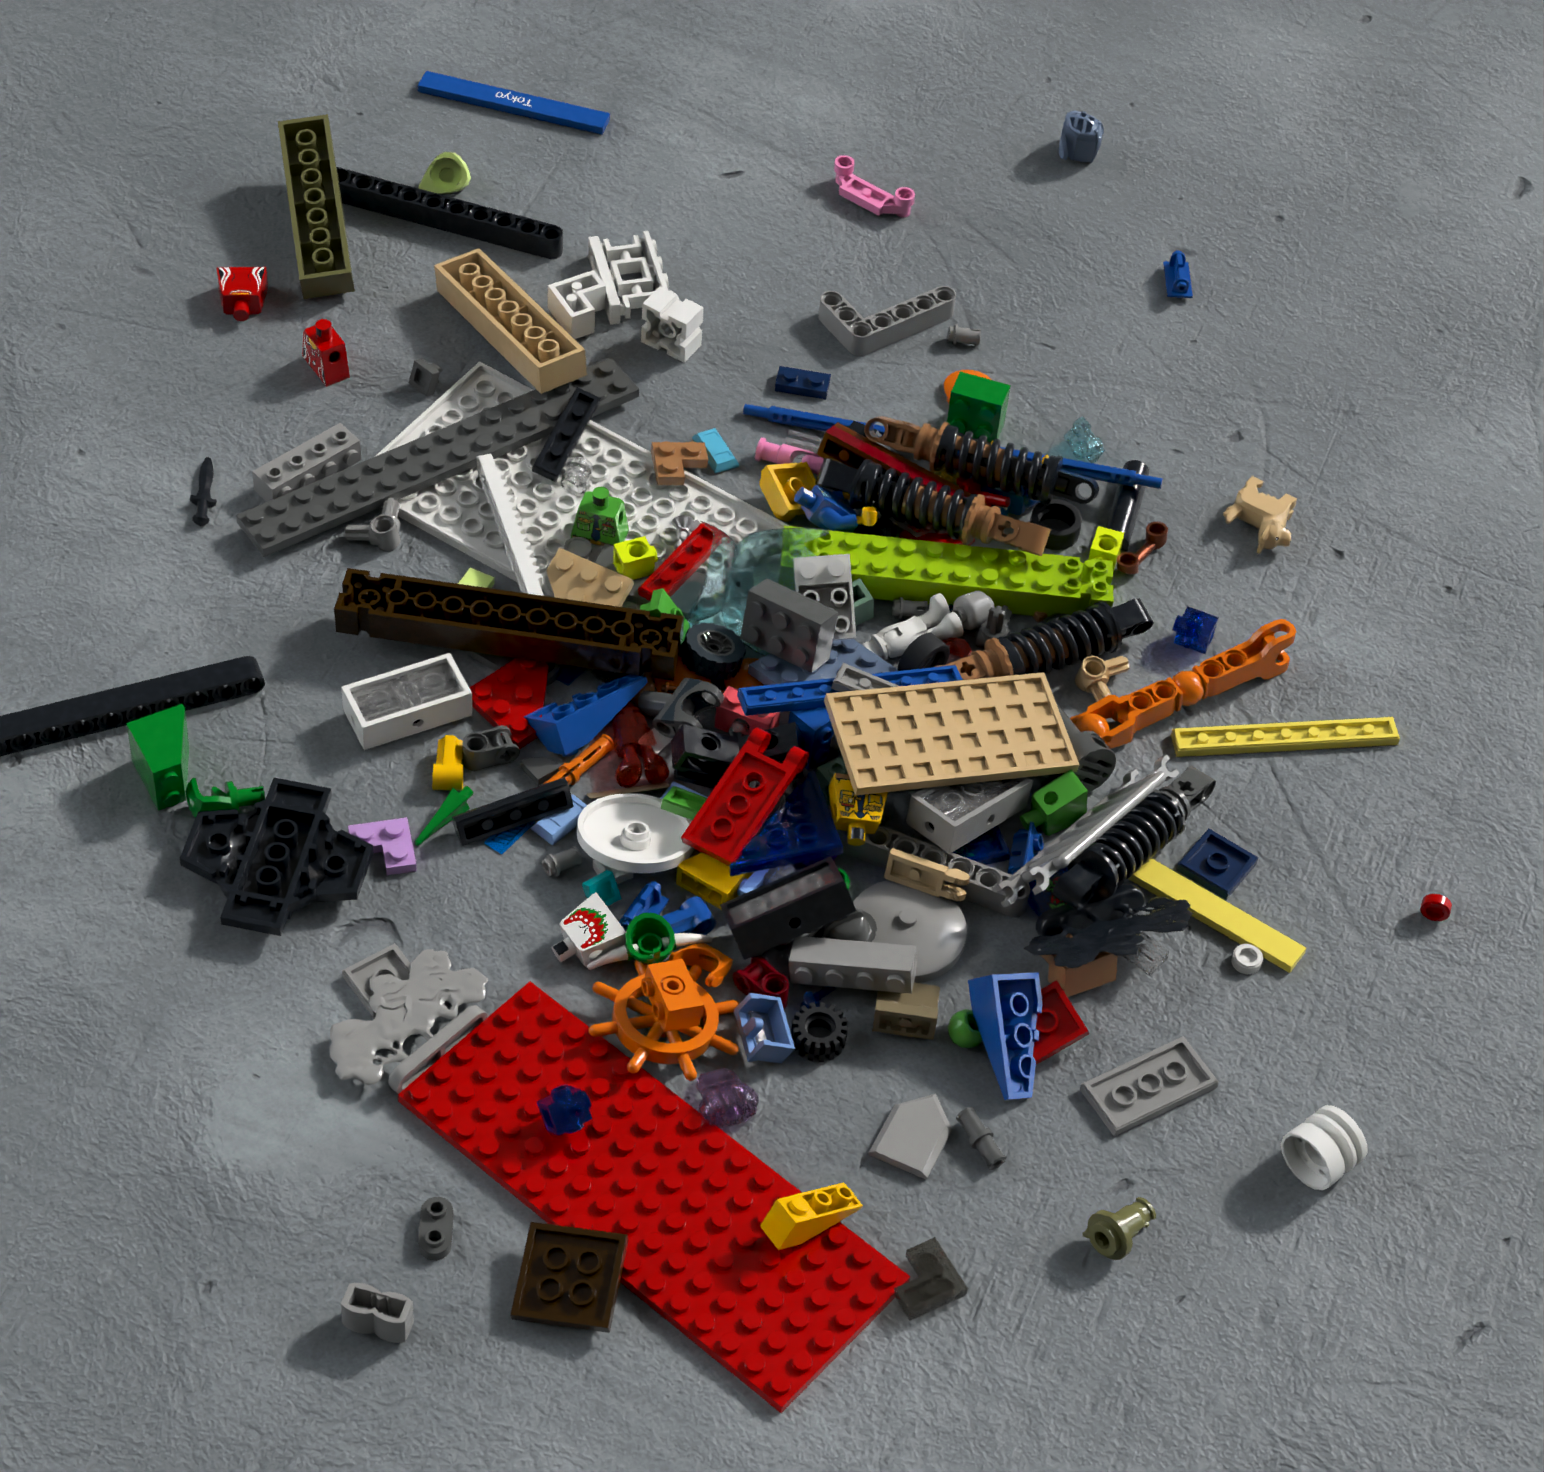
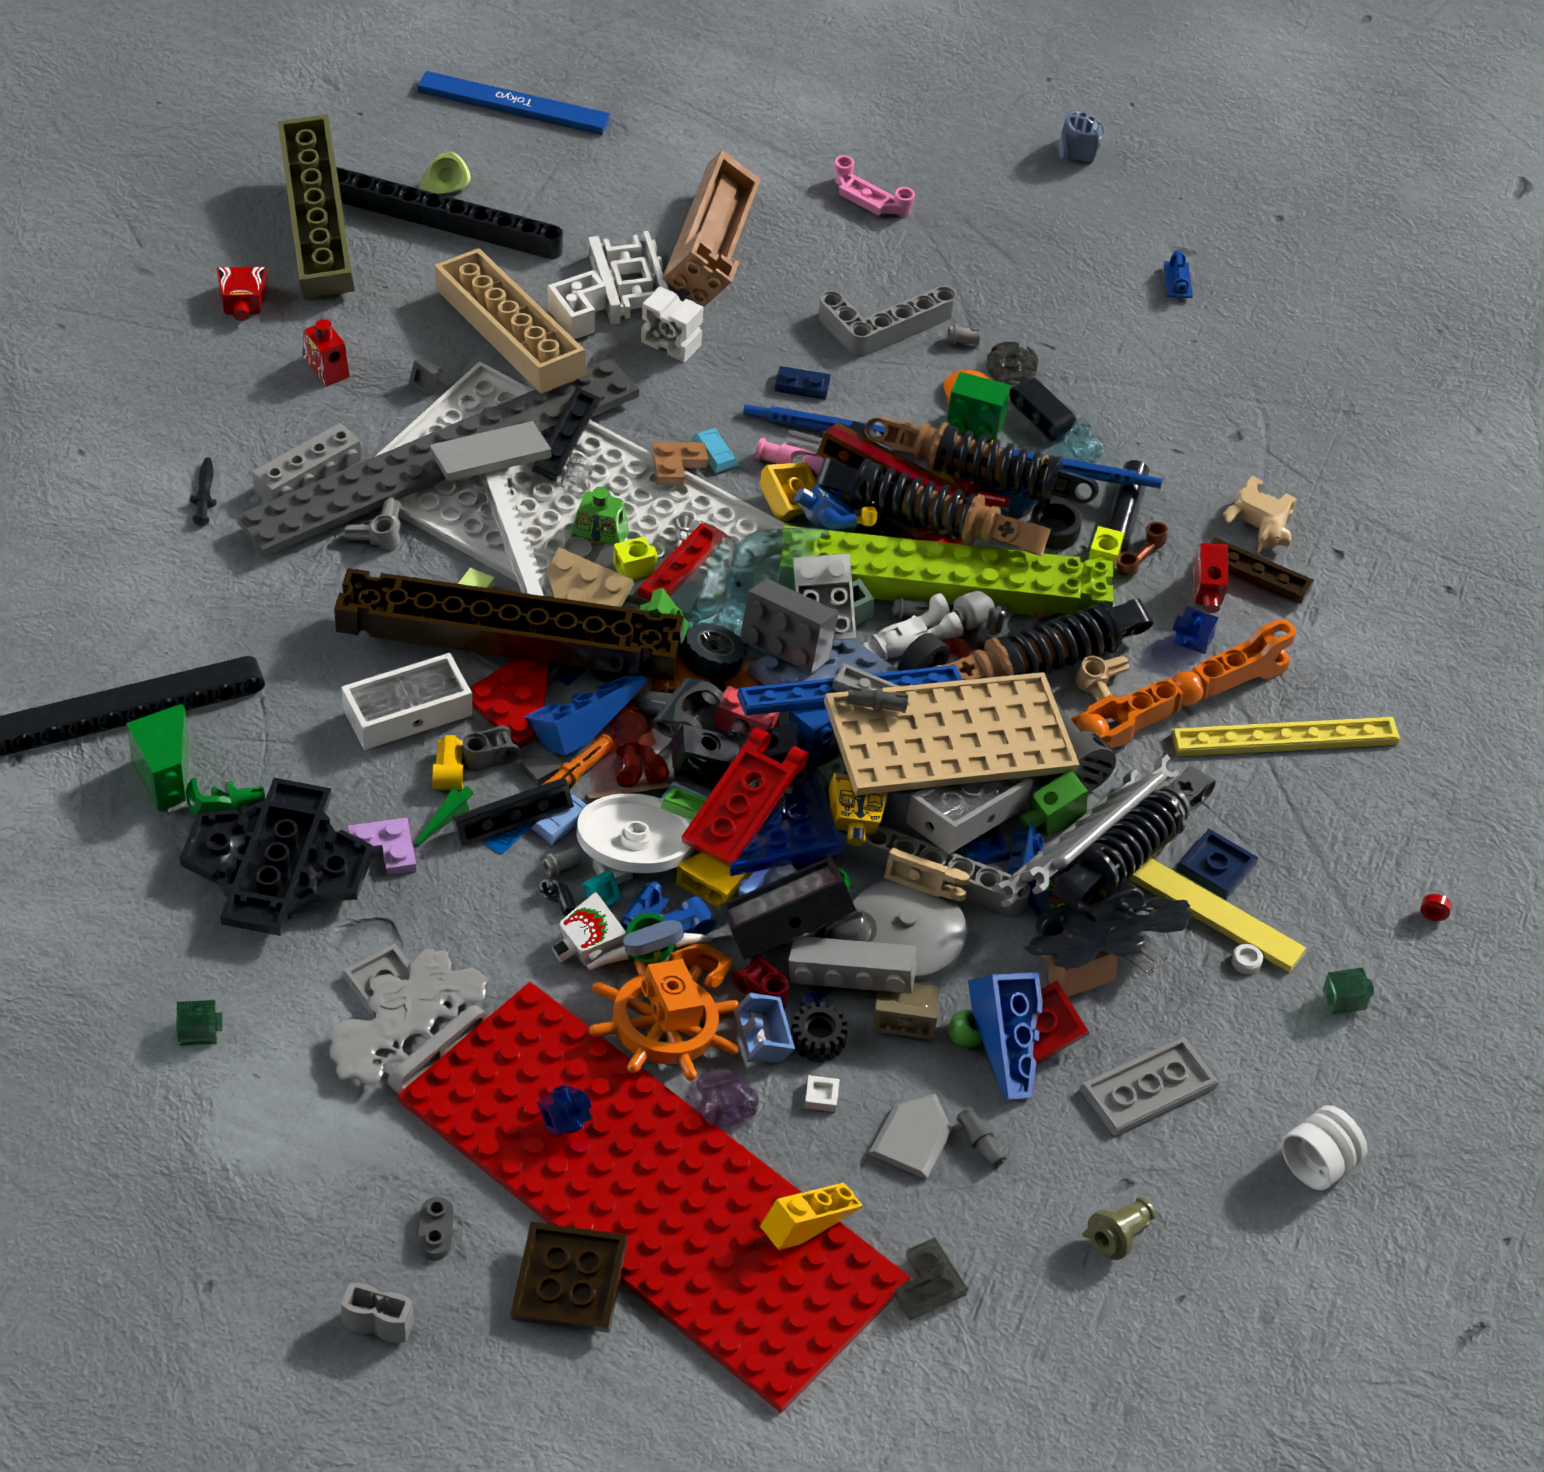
(198, 1022): none -> clear green brick
(490, 451): none -> light grey tile
(558, 893): none -> black arm
(653, 938): none -> sand blue tile
(712, 230): none -> medium nougat brick
(822, 1093): none -> white tile
(877, 699): none -> dark grey pin
(1025, 363): none -> clear smoke plate
(1042, 408): none -> black beam
(1210, 585): none -> red torso
(1267, 573): none -> dark brown plate
(1348, 990): none -> clear green brick

